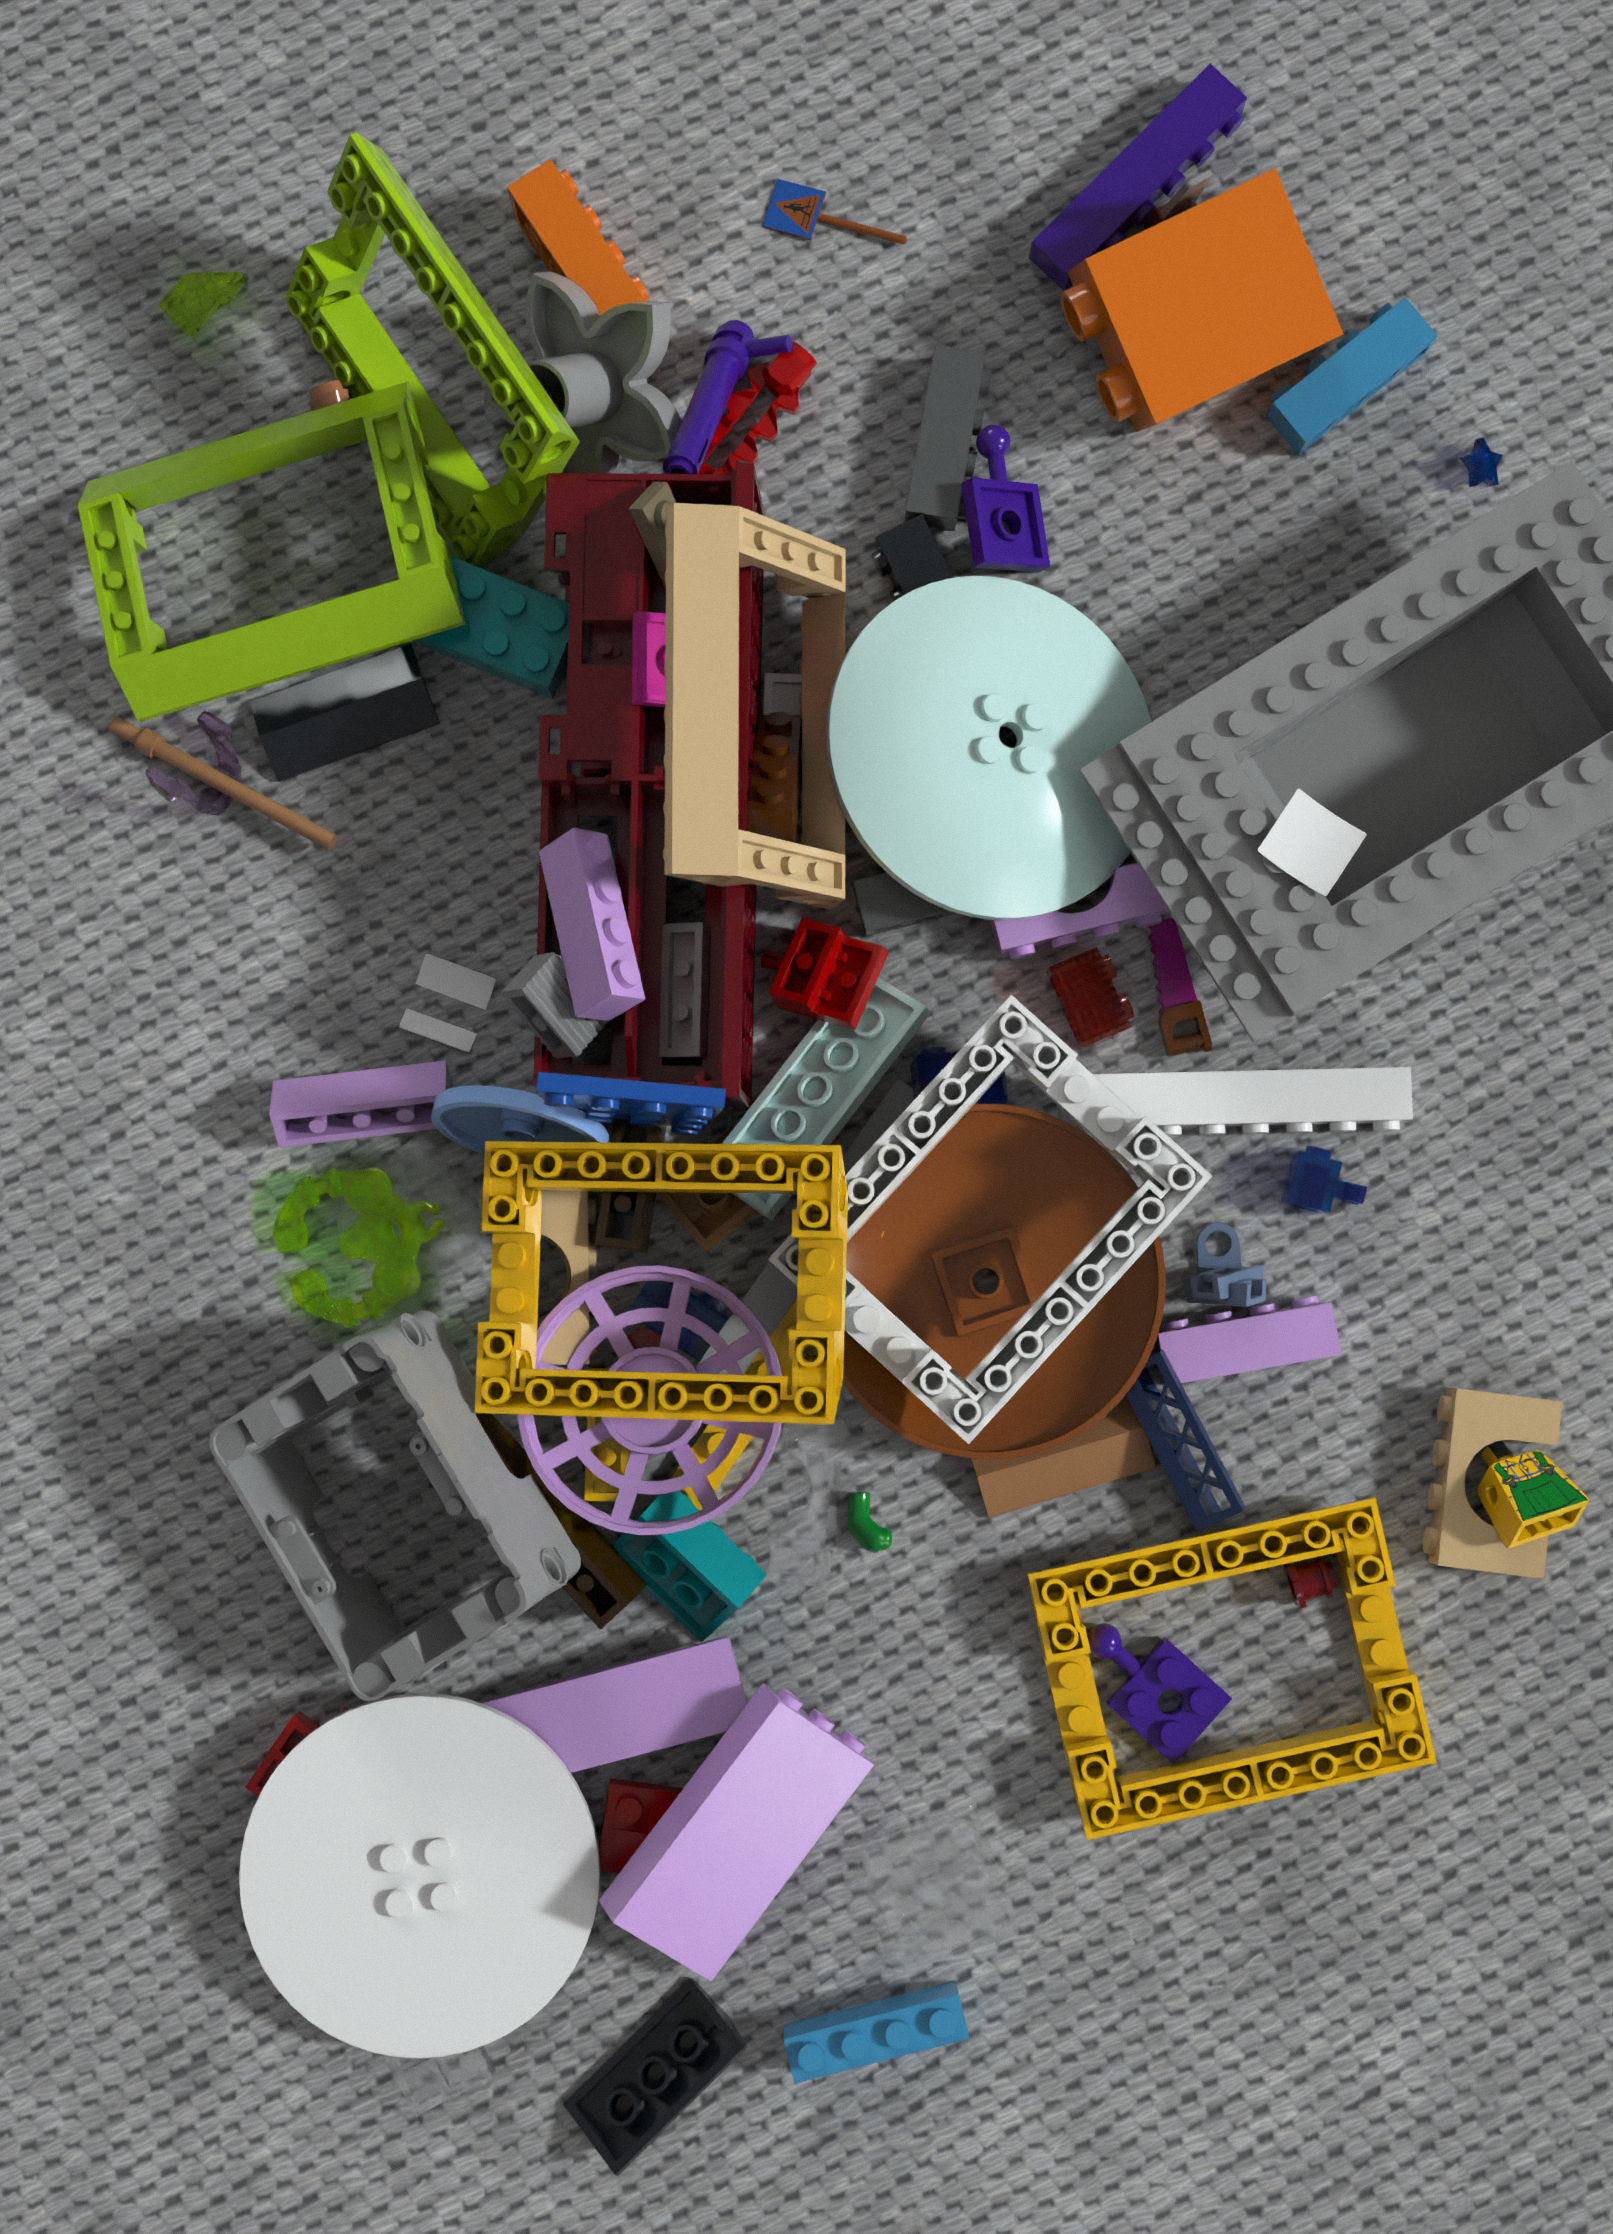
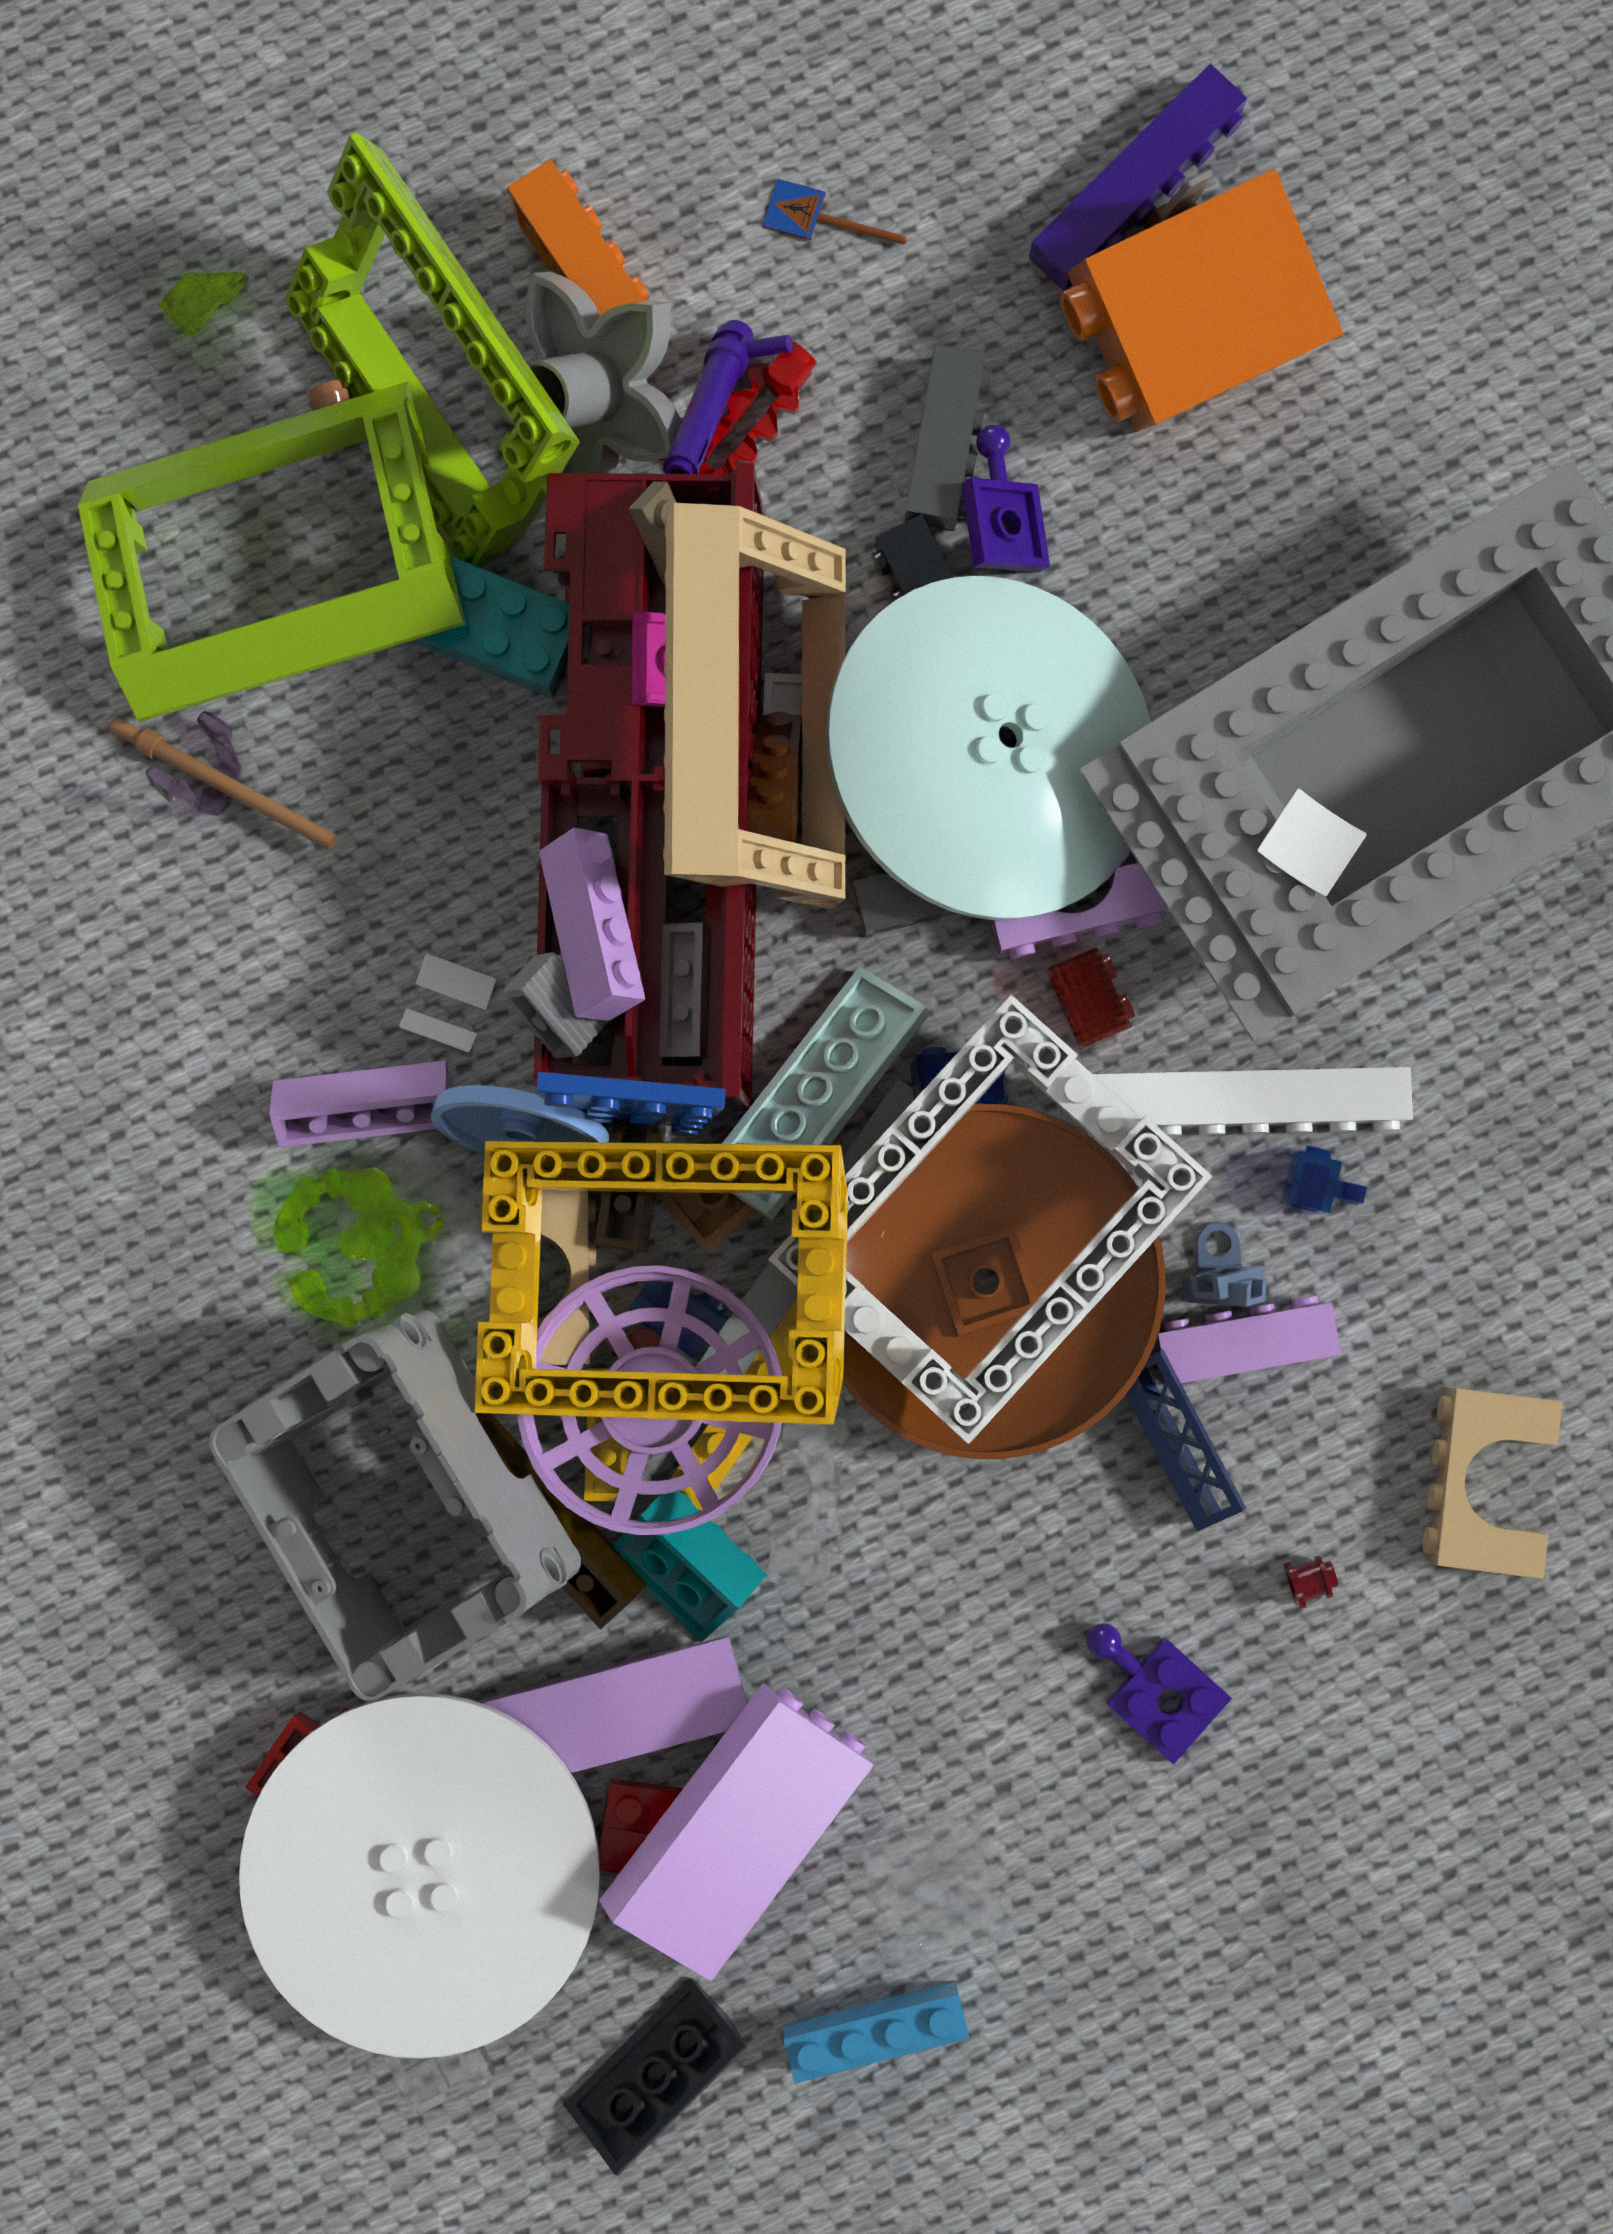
(344, 712): black slope -> none
(825, 974): red plate -> none
(862, 1527): green arm -> none
(1099, 1455): medium nougat slope -> none
(1176, 991): piece -> none
(1351, 375): dark azure brick -> none
(1388, 1743): yellow slope -> none
(1482, 464): clear blue piece -> none
(1527, 1495): torso -> none

